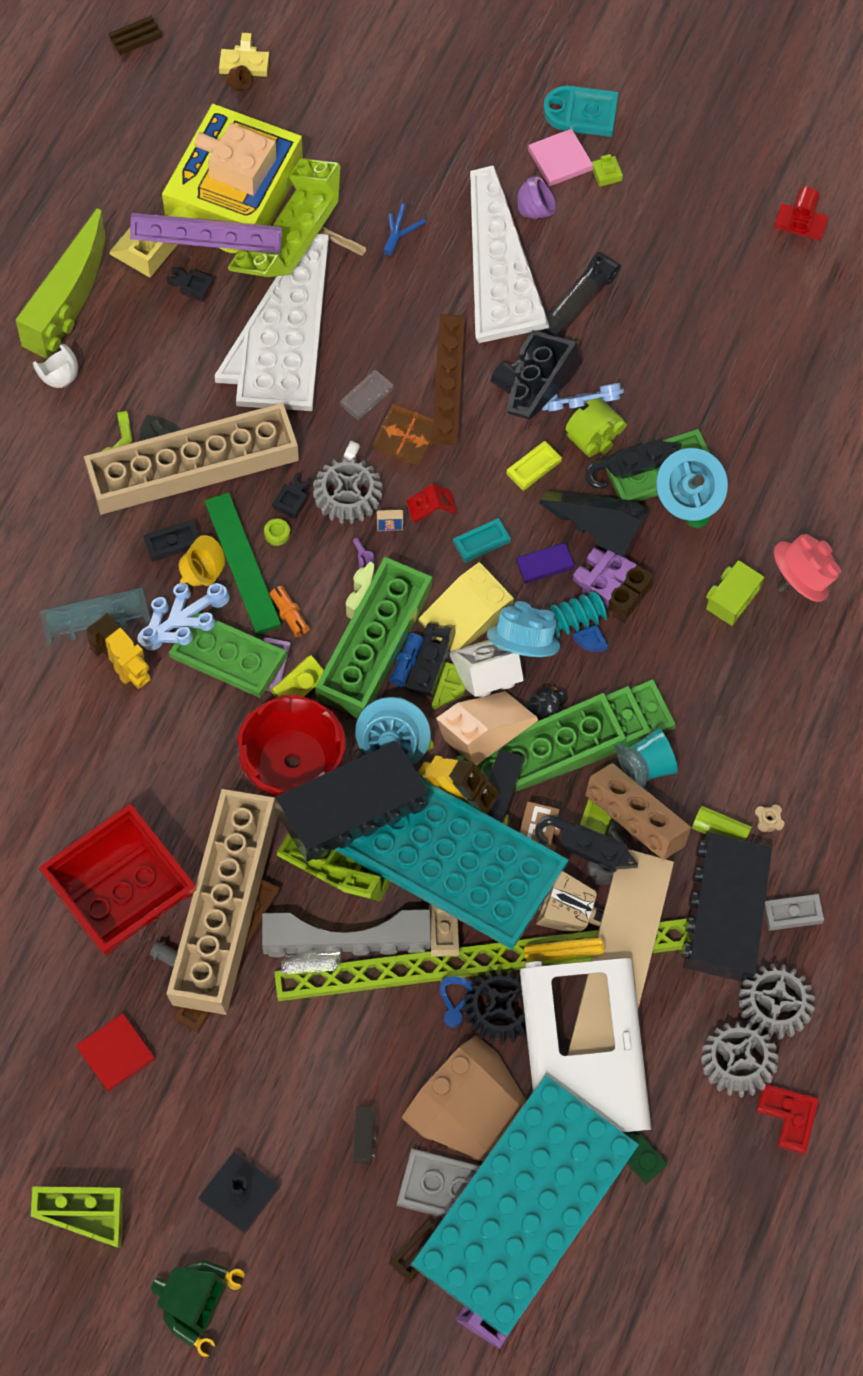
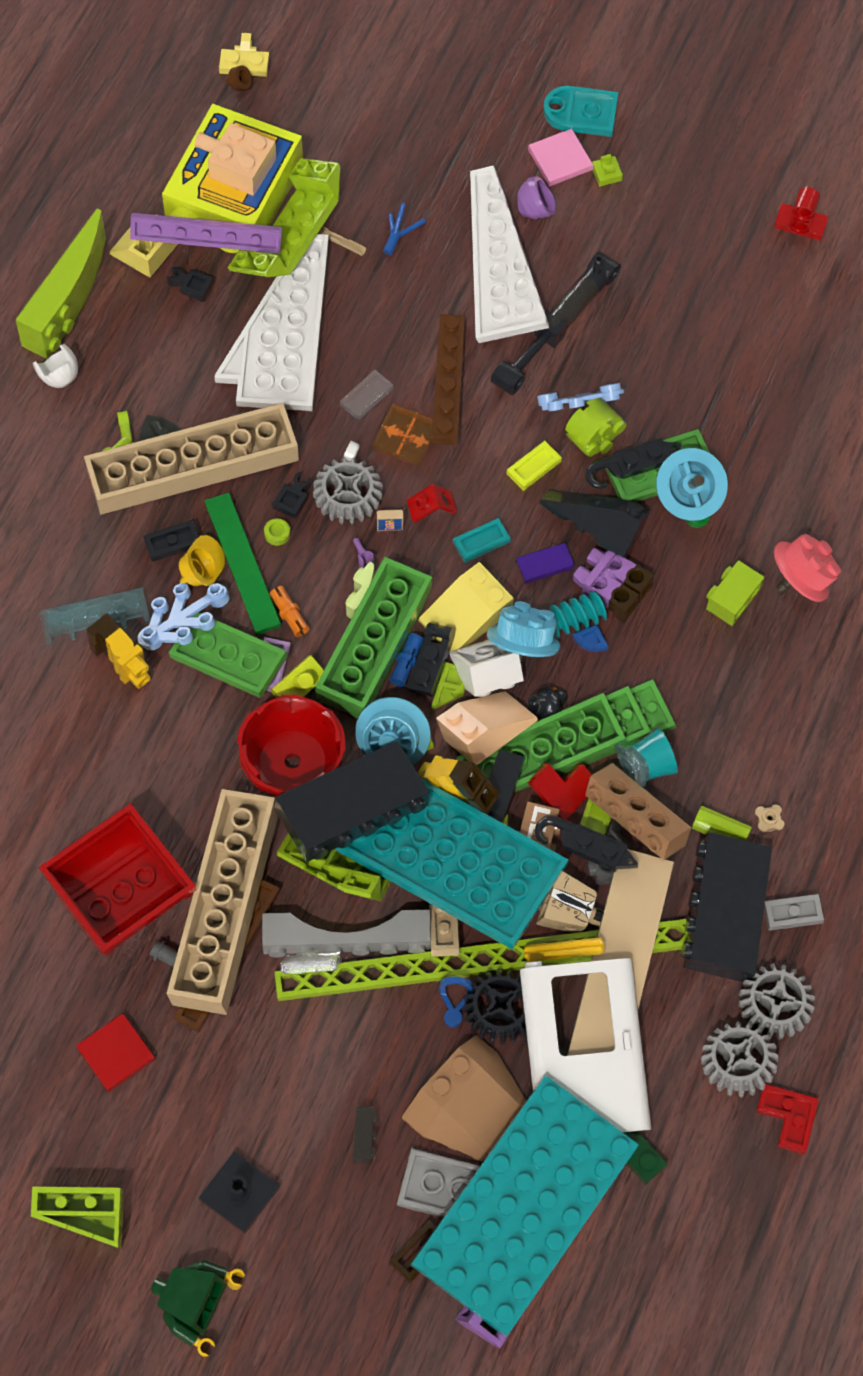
(133, 32): dark brown tile -> none
(542, 372): black wedge -> none
(561, 793): none -> red tile

